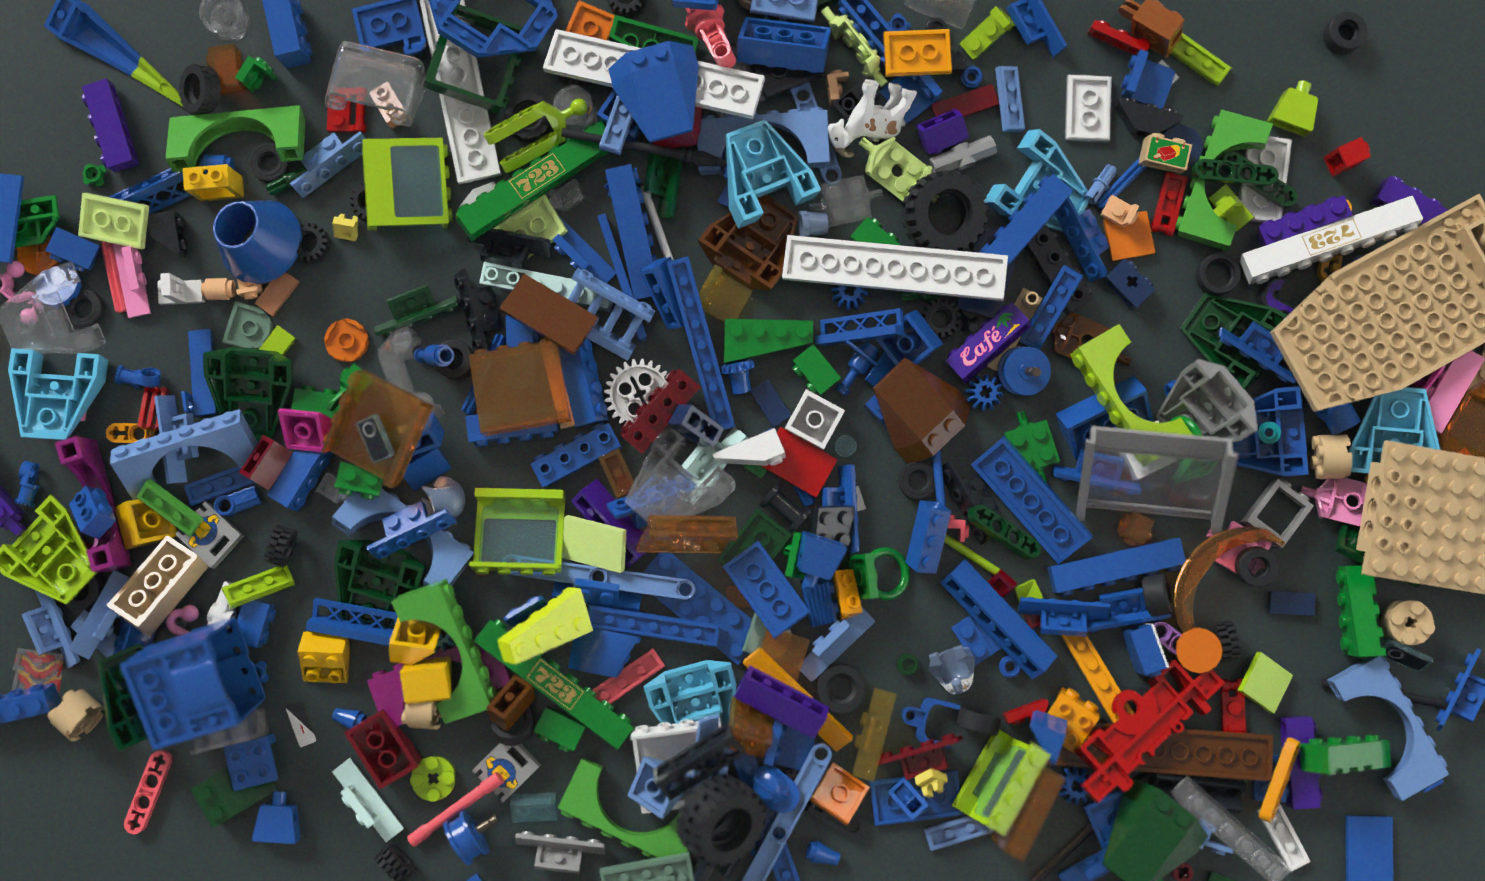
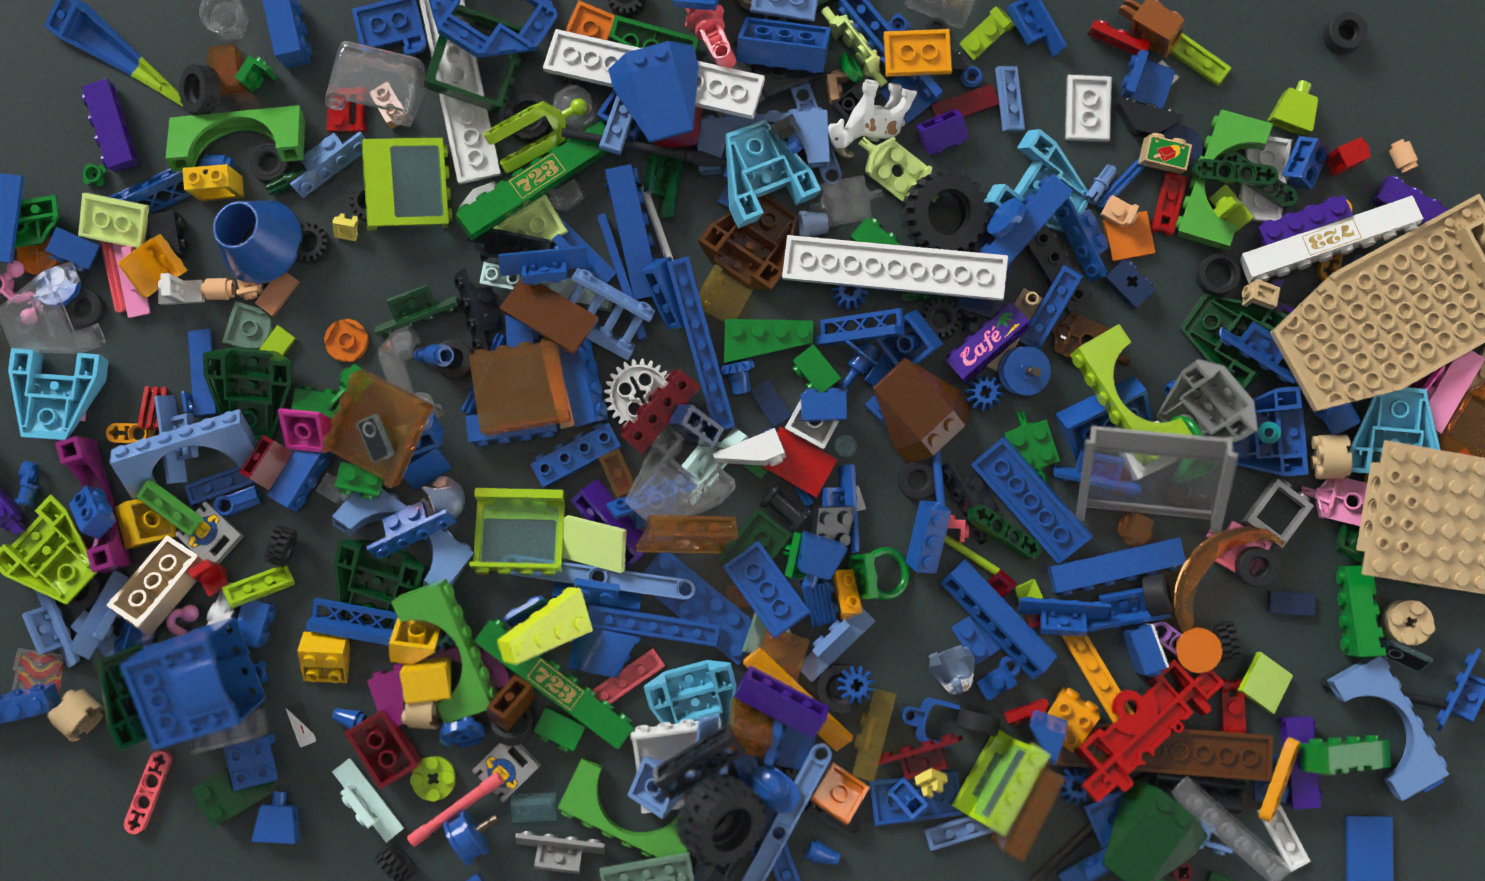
(143, 377): blue connector -> none
(147, 264): none -> light orange bracket
(210, 575): none -> red slope
(463, 732): none -> blue plate
(543, 264): none -> blue bracket
(786, 129): none -> pearl dark grey piece
(823, 406): none -> blue brick
(850, 67): none -> green tile
(862, 688): none -> blue gear
(907, 664): dark green plate -> none
(964, 155): light grey piece -> none
(996, 682): none -> blue bracket
(1005, 217): none -> blue tile
(1261, 294): none -> tan bracket
(1305, 162): none -> blue brick
(1403, 155): none -> light nougat brick

